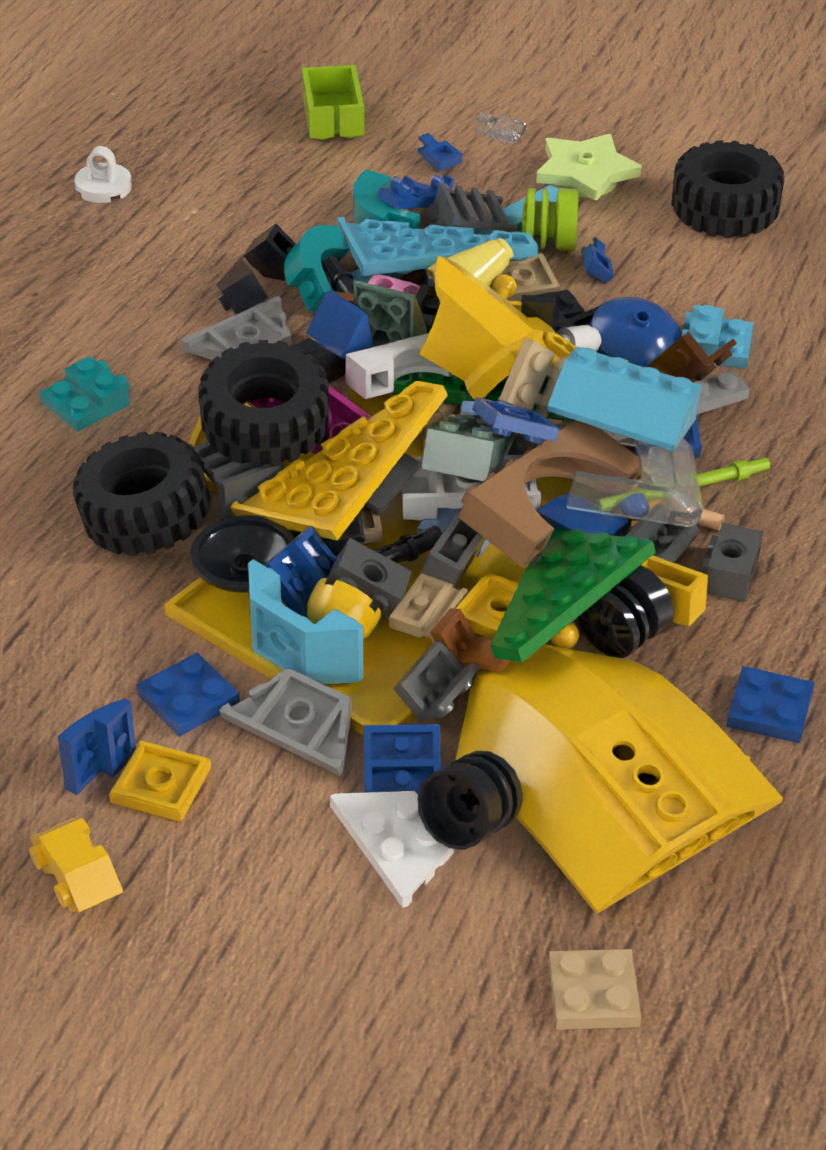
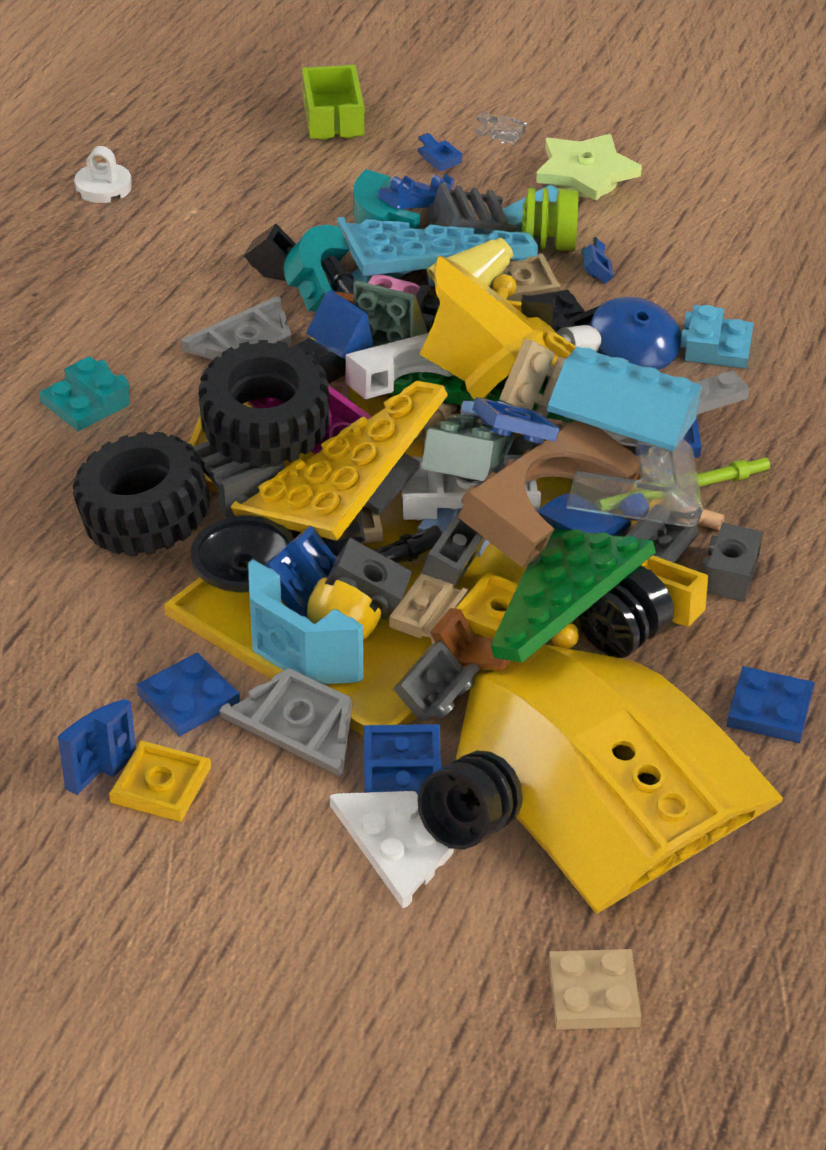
(81, 870): yellow brick -> none
(240, 289): black slope -> none
(689, 360): reddish brown bracket -> none
(727, 188): black tyre -> none

